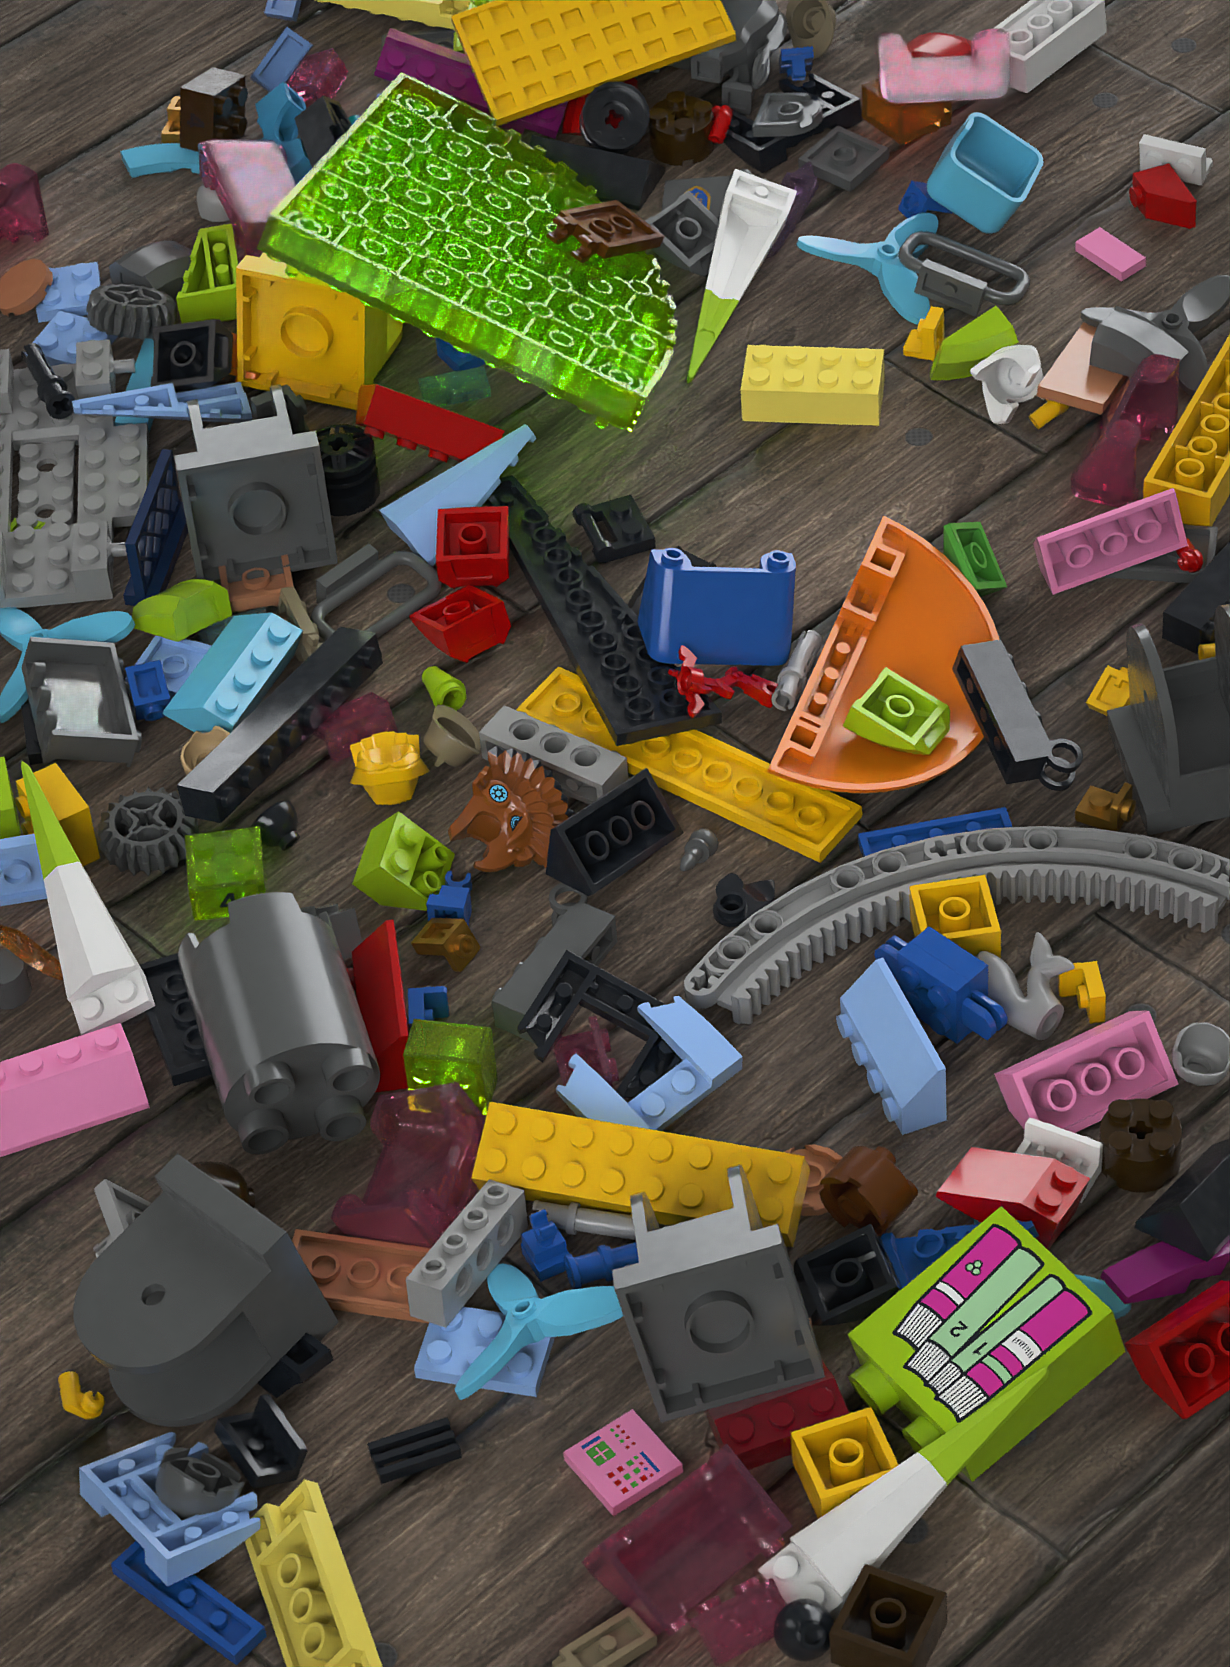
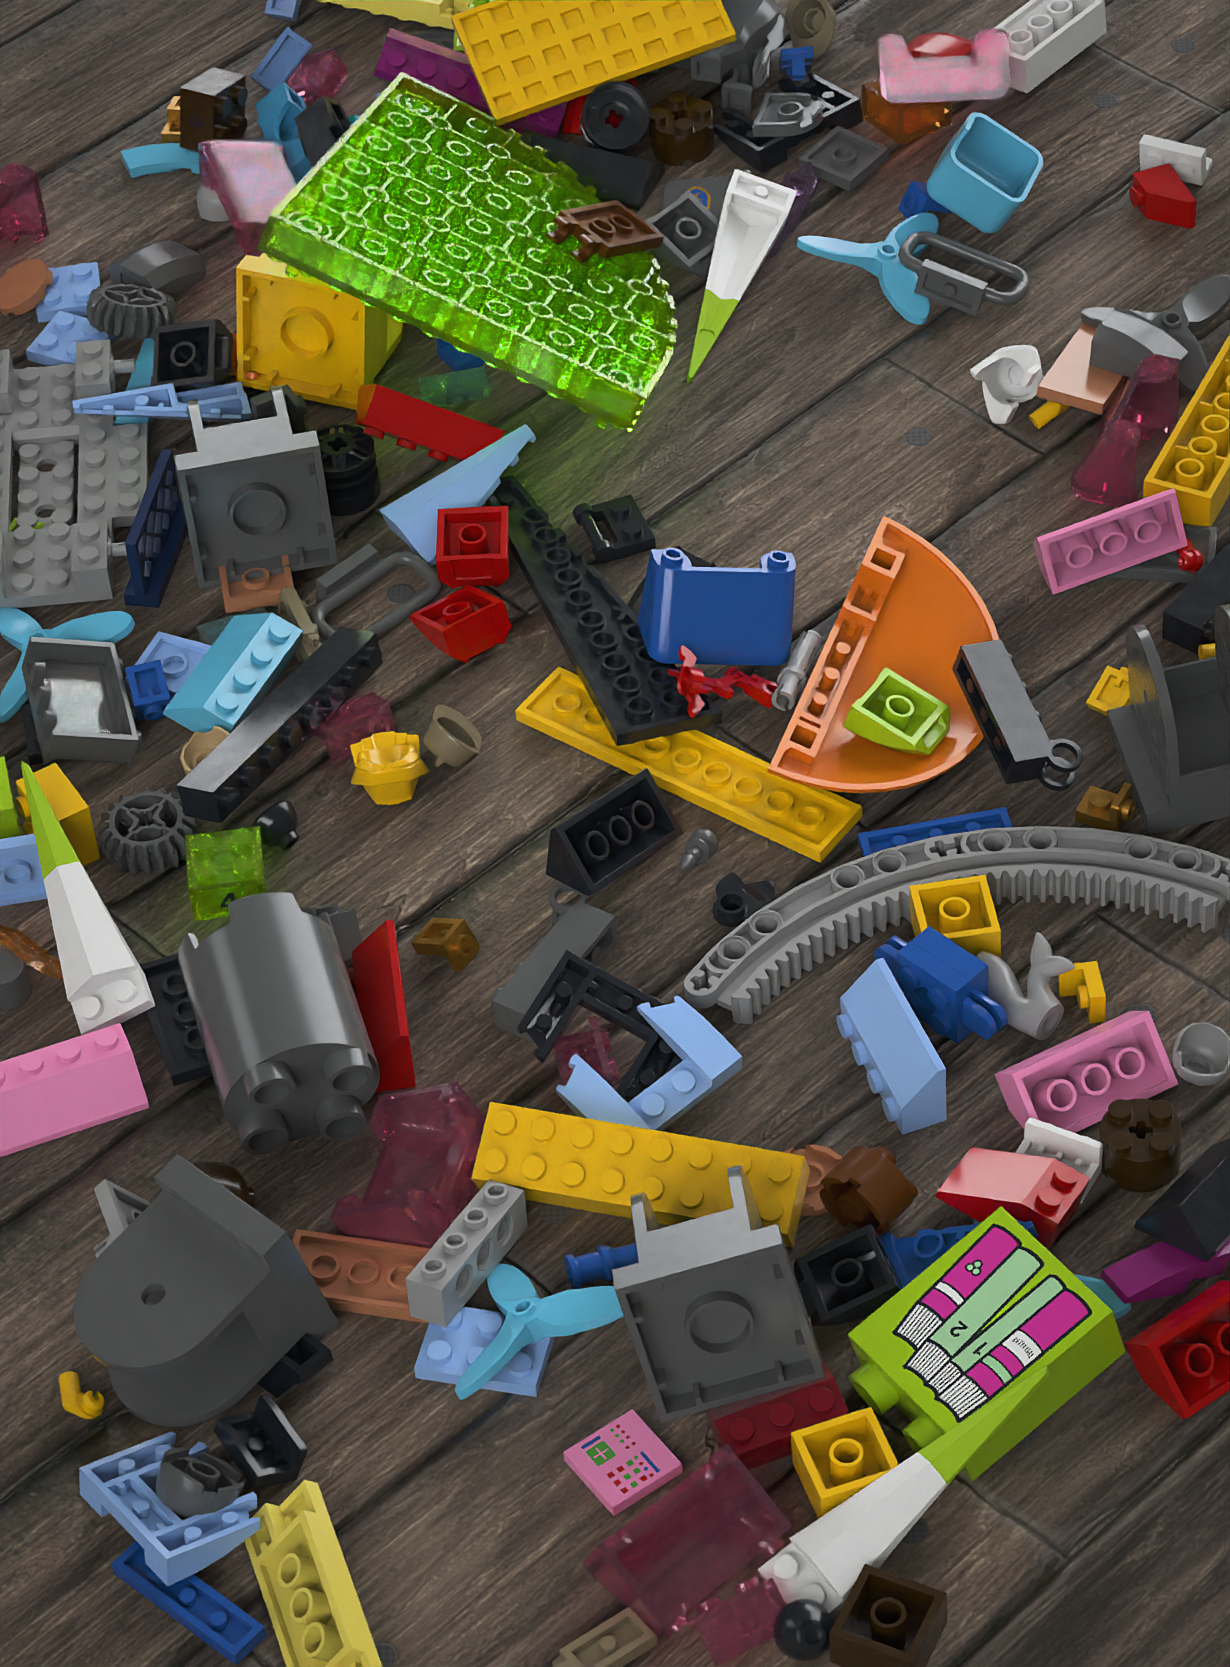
(51, 388): black pin -> none
(182, 609): lime slope -> none
(211, 278): lime wedge -> none
(402, 864): lime slope -> none
(412, 1445): black tile -> none
(427, 1003): blue bracket -> none
(444, 688): lime cone -> none
(449, 1054): clear neon green brick -> none
(453, 899): blue piece -> none
(512, 811): dark orange piece -> none
(544, 1247): blue piece -> none
(579, 765): light grey brick -> none
(592, 1221): light grey pin -> none
(722, 119): red arm -> none
(813, 385): light yellow brick -> none
(927, 338): yellow bracket -> none
(971, 553): bright green slope -> none
(972, 345): lime slope -> none
(1110, 254): bright pink tile -> none

